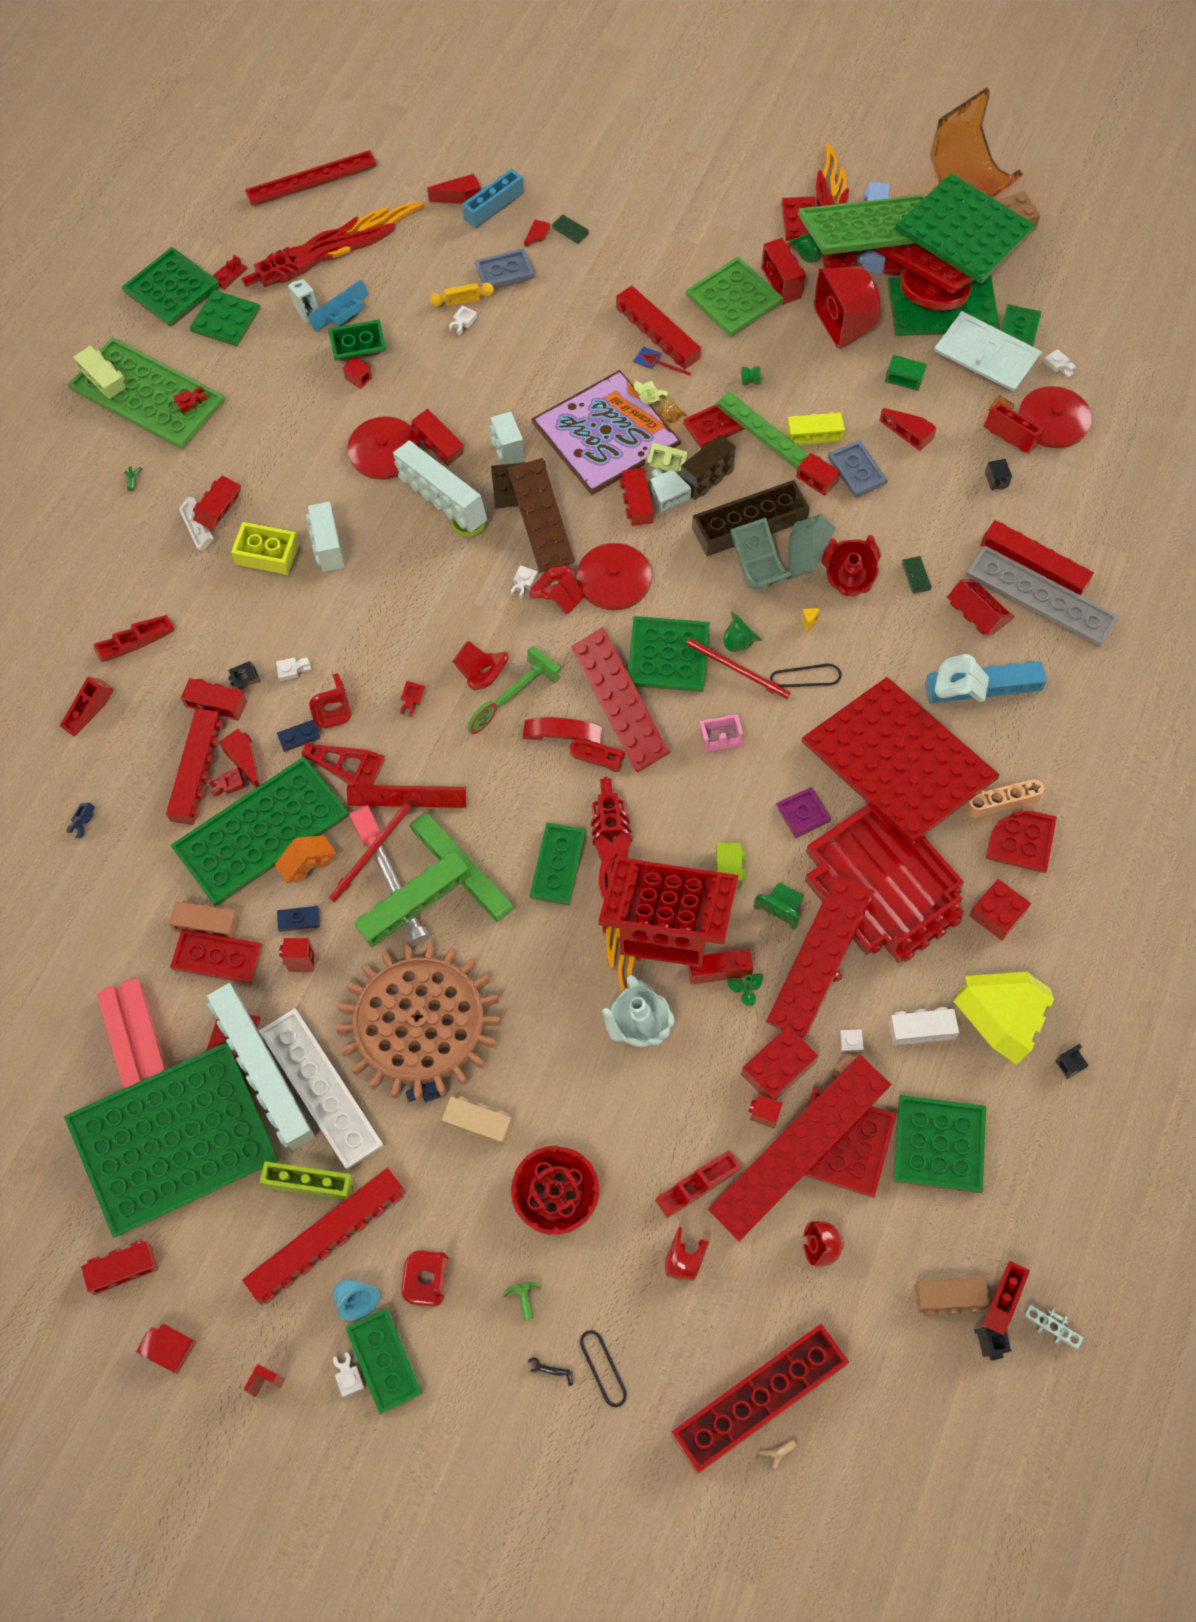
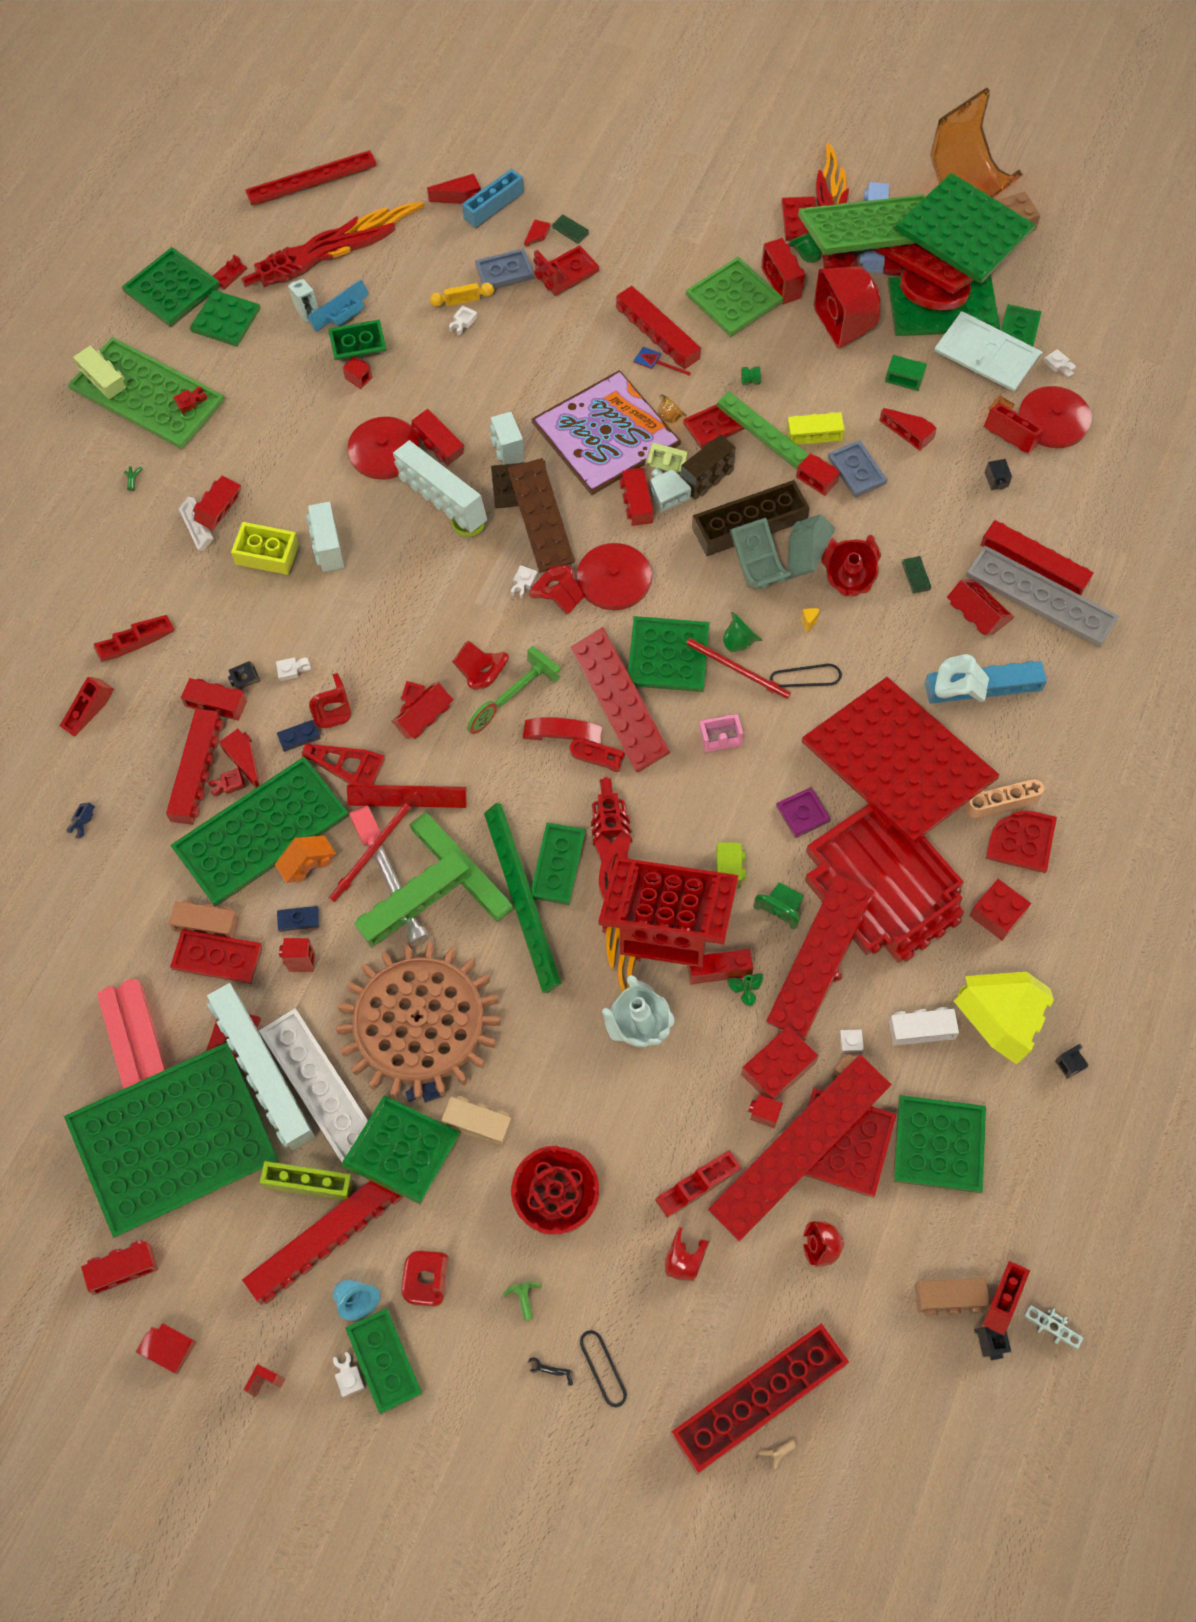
(401, 1149): none -> green plate
(422, 711): none -> red brick
(522, 898): none -> green plate
(564, 270): none -> red bracket
(648, 392): yellowish green plate -> none

